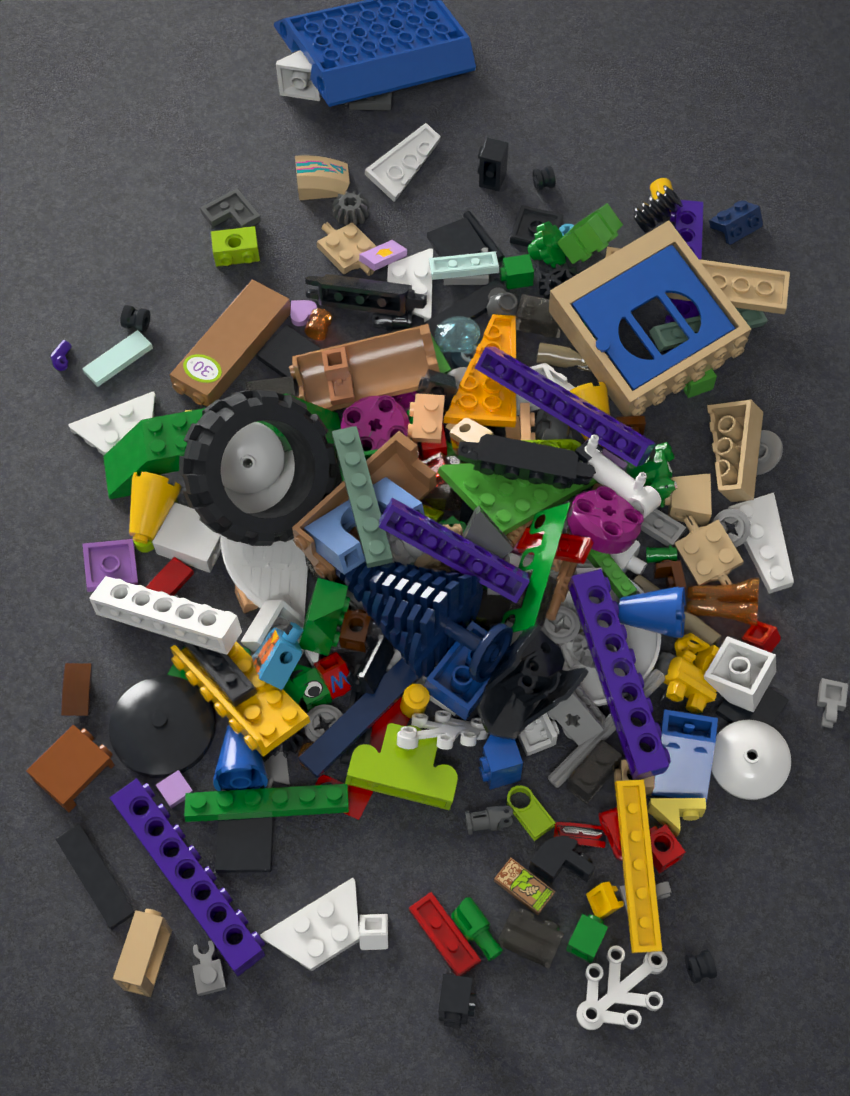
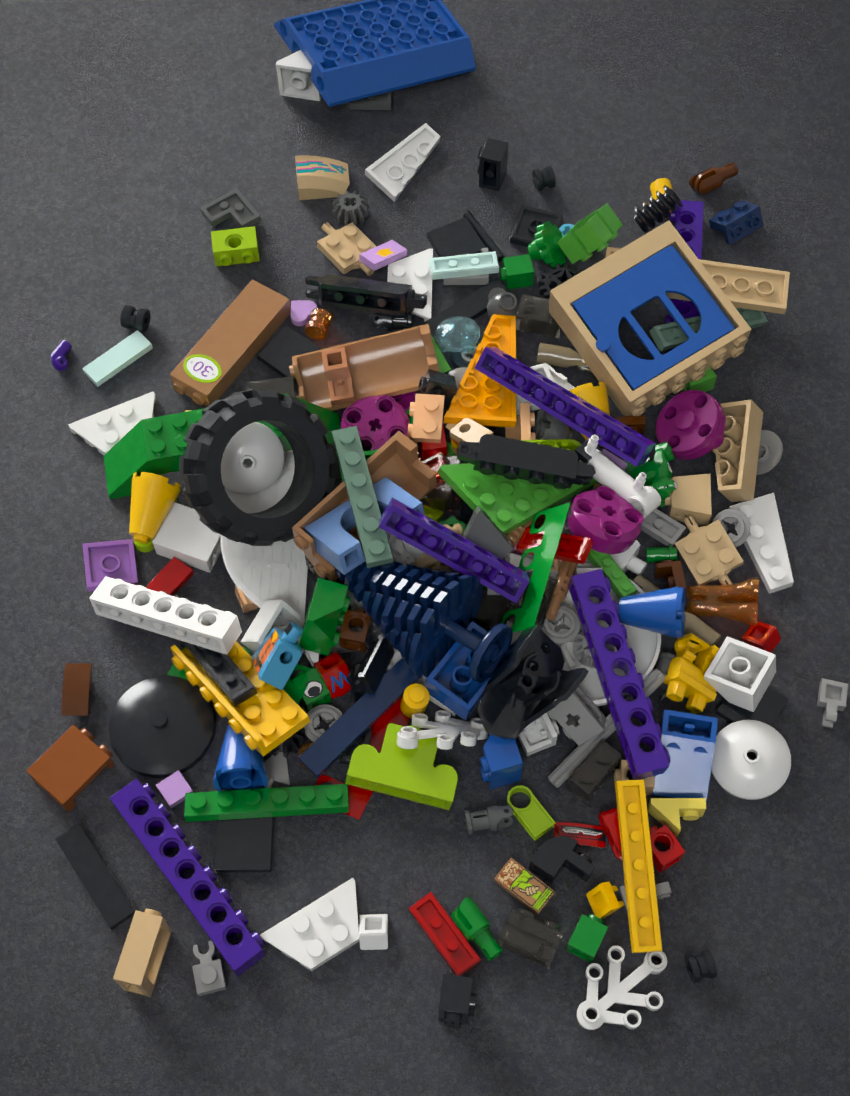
(691, 424): none -> magenta piece
(712, 178): none -> reddish brown arm

